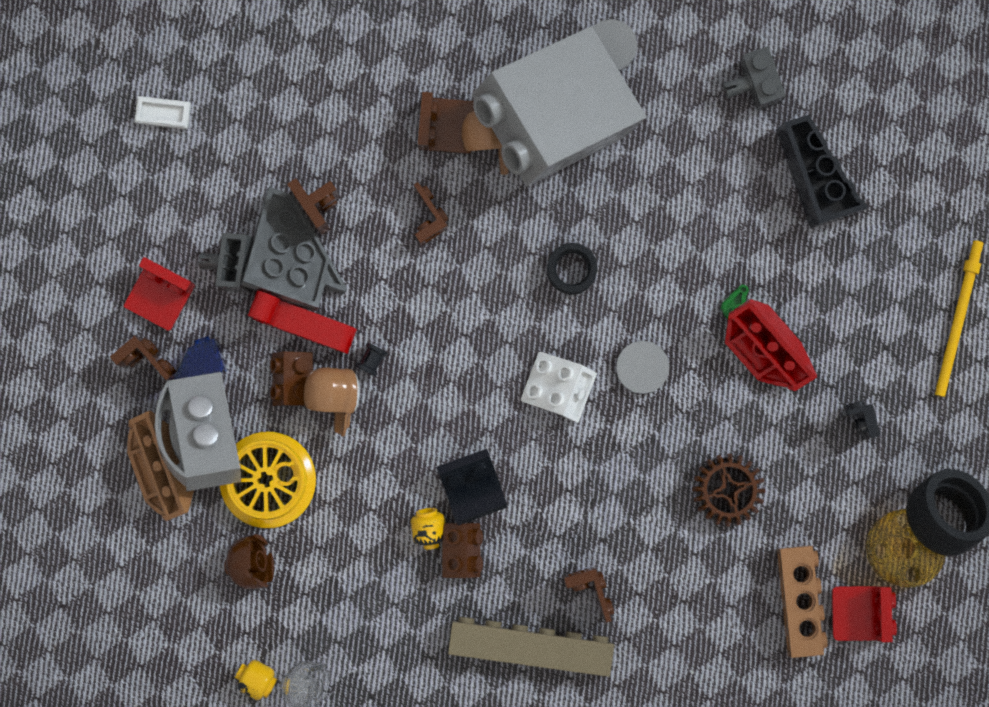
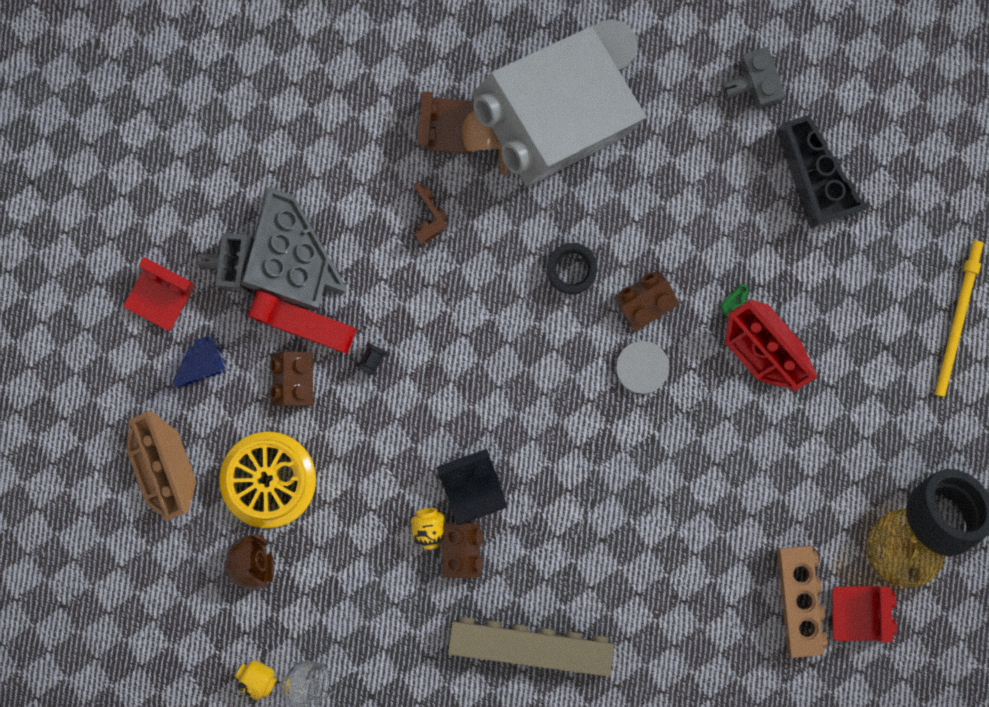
(131, 355): reddish brown bracket -> none
(162, 112): white tile -> none
(198, 432): light grey piece -> none
(322, 199): reddish brown bracket -> none
(334, 392): medium nougat piece -> none
(559, 386): white bracket -> none
(579, 581): reddish brown bracket -> none
(646, 300): none -> reddish brown bracket
(733, 501): reddish brown gear -> none
(866, 423): black bracket -> none

